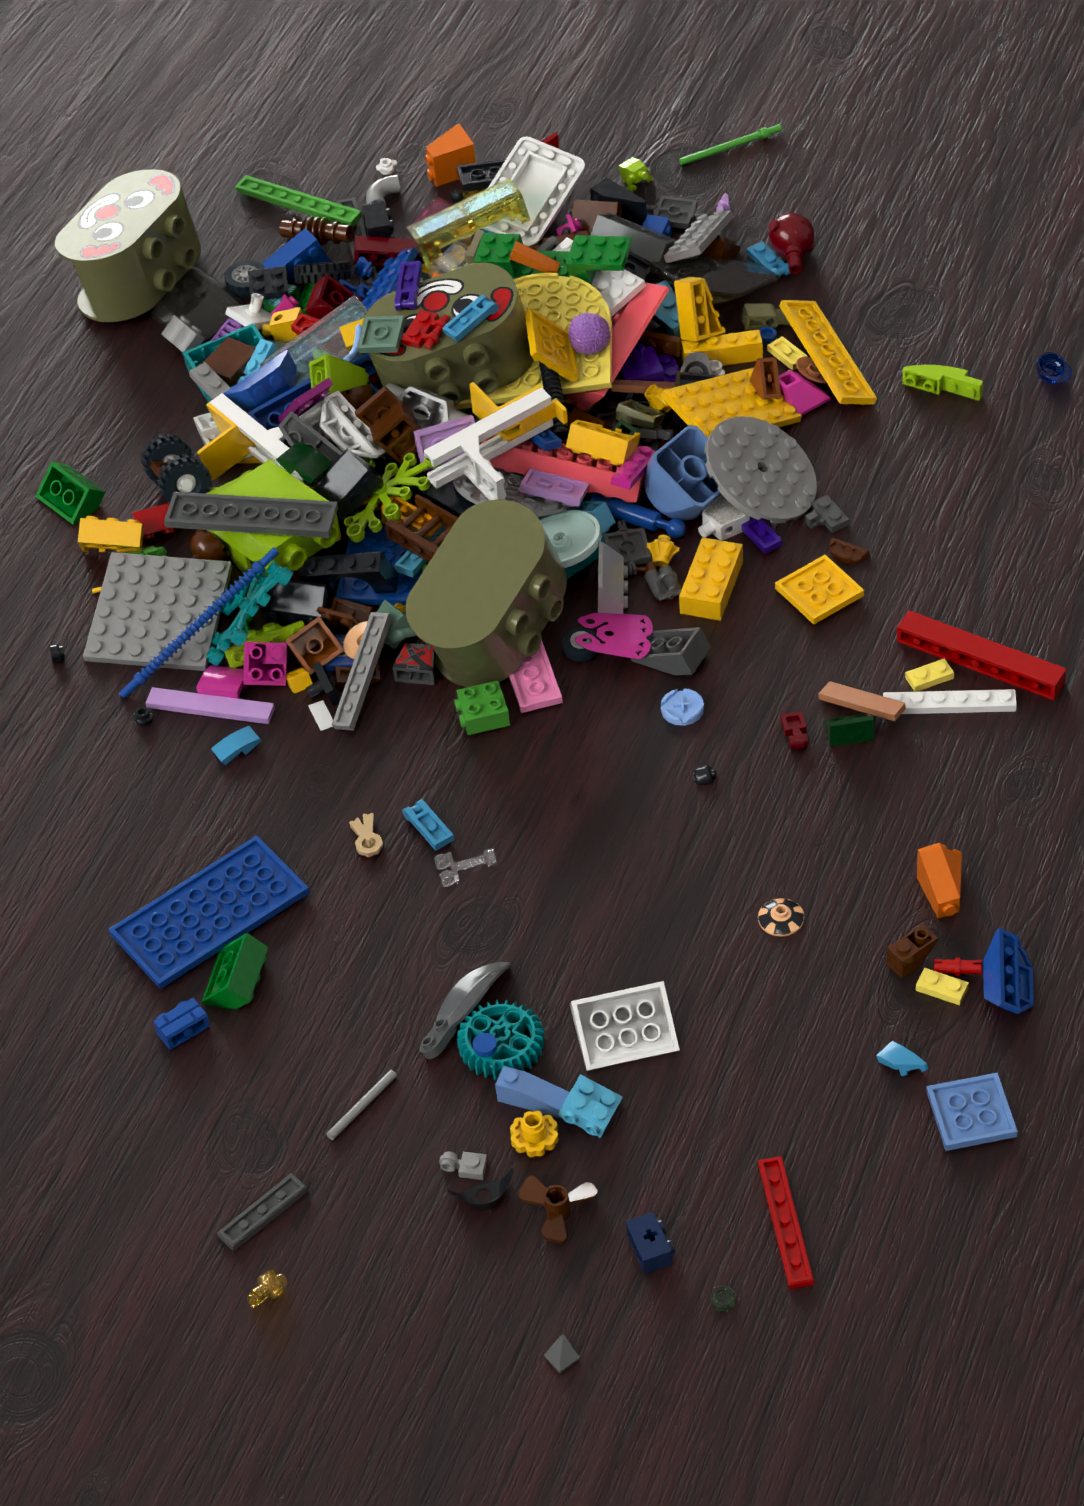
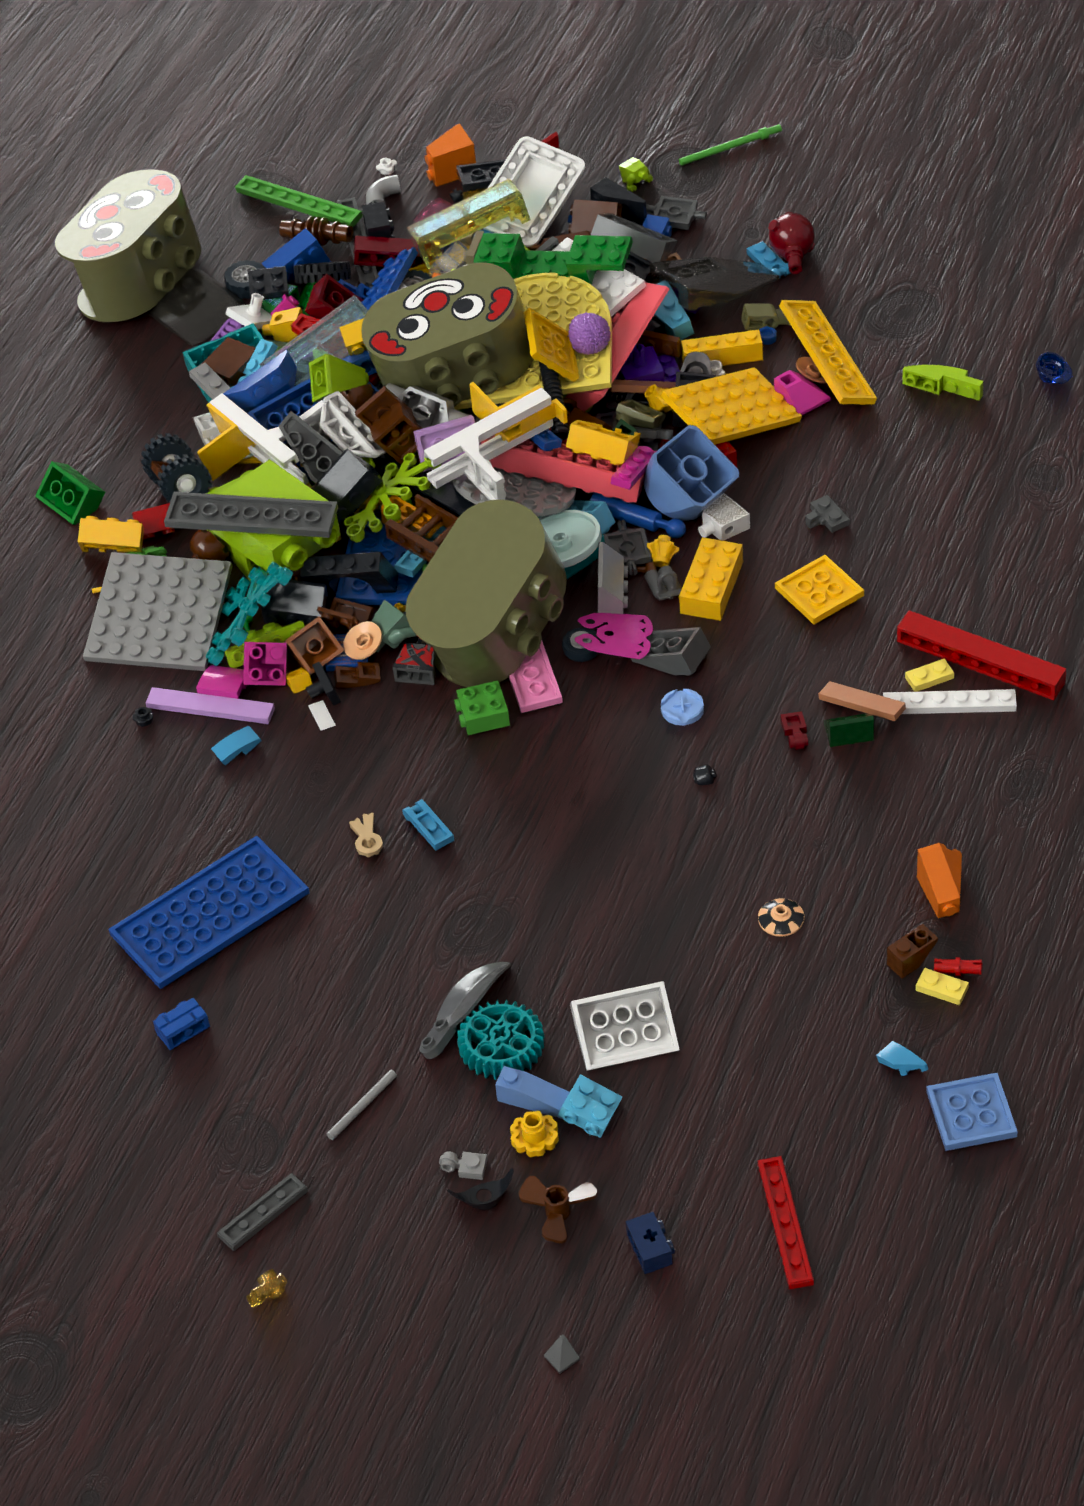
(57, 653): black plate -> none
(140, 677): blue hose -> none
(182, 334): light grey brick -> none
(235, 973): green slope -> none
(305, 461): dark green slope -> none
(308, 399): magenta plate -> none
(354, 351): light blue piece -> none
(362, 671): light grey plate -> none
(363, 268): blue plate -> none
(381, 334): sand green plate -> none
(408, 285): dark purple plate -> none
(421, 330): red plate -> none
(448, 877): clear bar -> none
(470, 318): dark azure plate -> none
(484, 1045): blue tile -> none
(533, 259): orange piece -> none
(554, 487): lavender plate -> none
(574, 225): dark pink bracket -> none
(695, 310): yellow wedge -> none
(698, 236): light grey plate -> none
(722, 248): reddish brown slope -> none
(723, 1298): clear smoke tile -> none
(724, 203): lavender bar -> none
(733, 459): light grey plate -> none
(761, 535): dark purple plate -> none
(766, 378): dark orange slope -> none
(785, 352): light yellow plate -> none
(847, 552): reddish brown tile -> none
(1008, 973): blue wedge -> none

